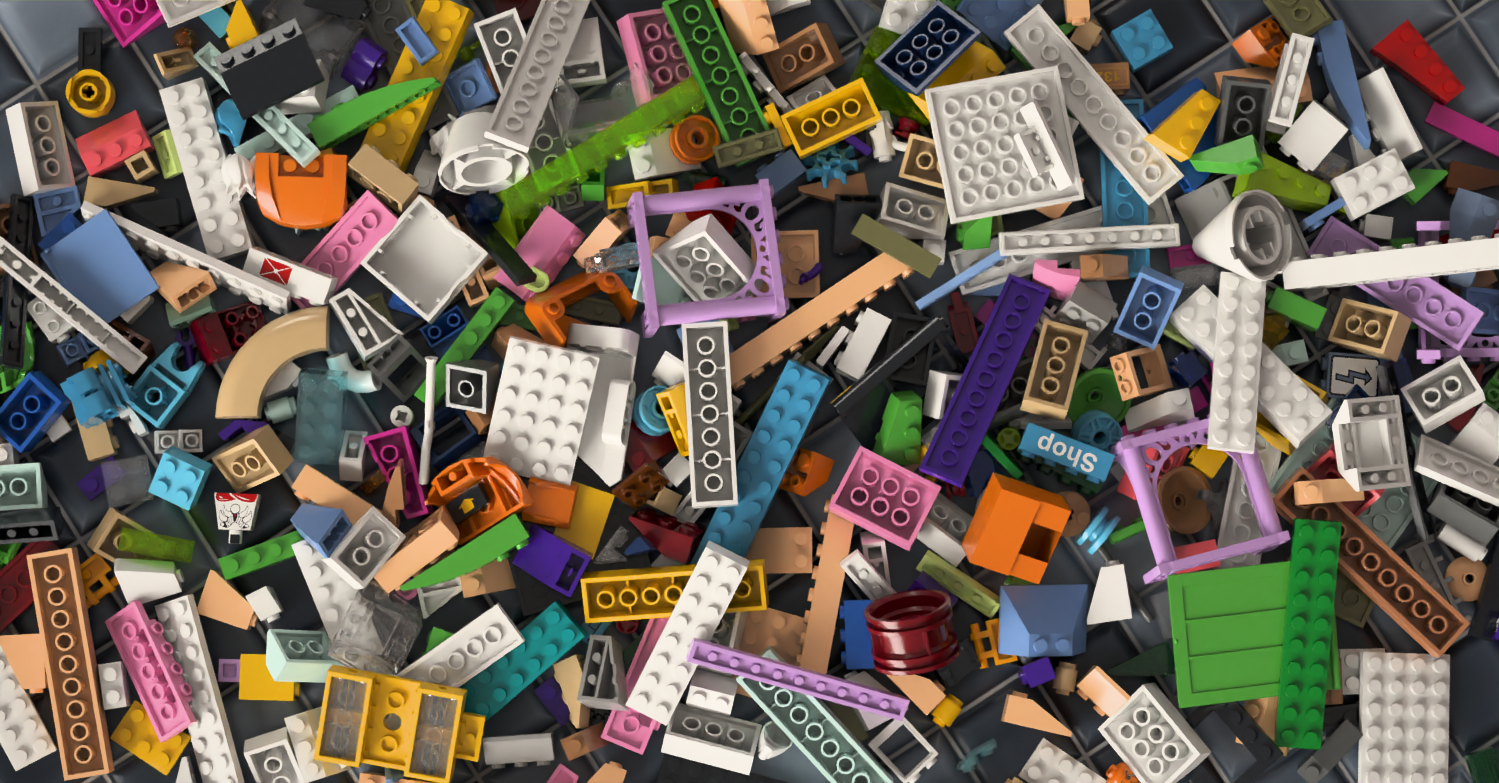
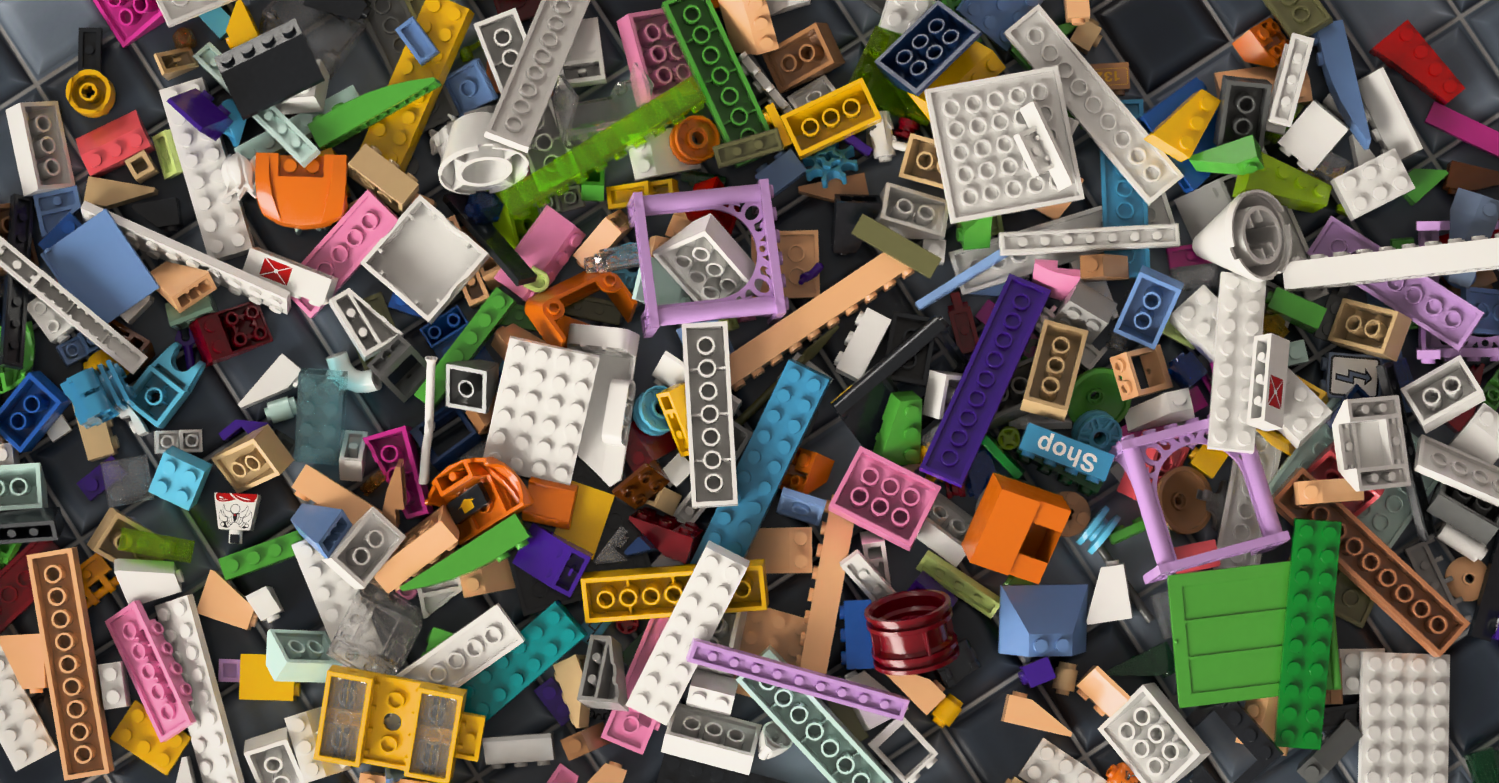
(202, 112): none -> dark purple slope
(266, 355): tan brick -> none
(364, 64): dark purple brick -> none
(404, 419): white wheel -> none
(427, 173): white slope -> none
(801, 506): none -> light blue tile
(832, 347): white tile -> none
(969, 760): clear light blue slope -> none
(993, 634): light orange plate -> none
(1141, 41): dark azure brick -> none
(1268, 382): none -> white brick
(1316, 219): medium blue wing -> none
(1376, 227): white brick -> none

